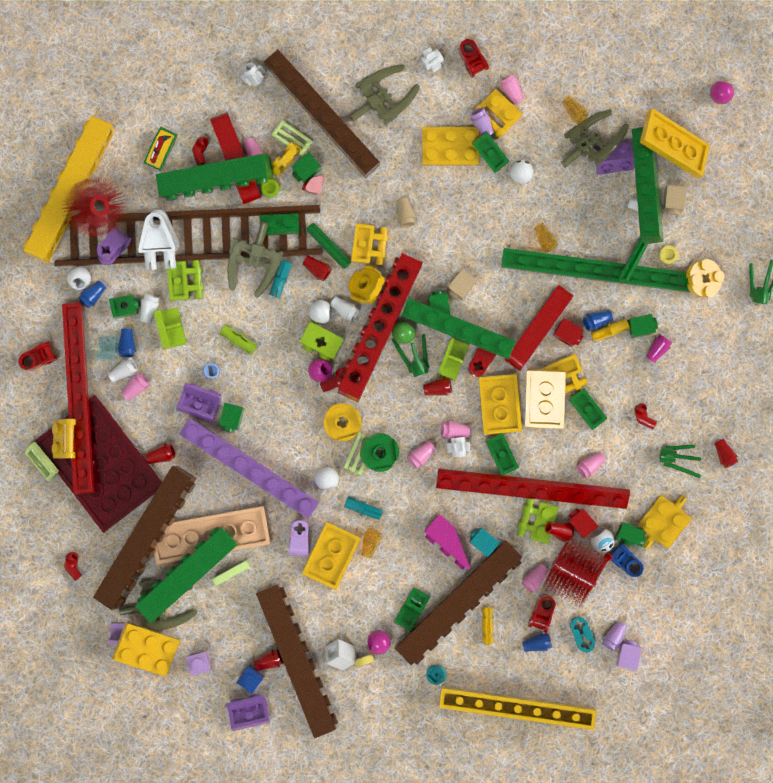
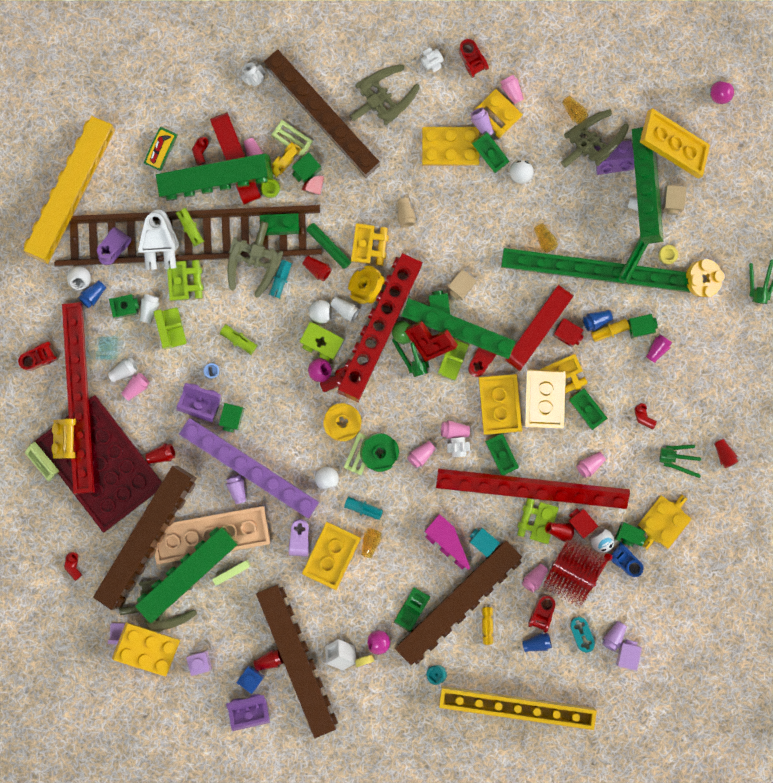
(87, 203): red piece -> none
(126, 344): blue cone -> none
(190, 227): none -> lime pin
(236, 488): none -> lavender cone
(429, 345): none -> red plate
(438, 387): red cone -> none

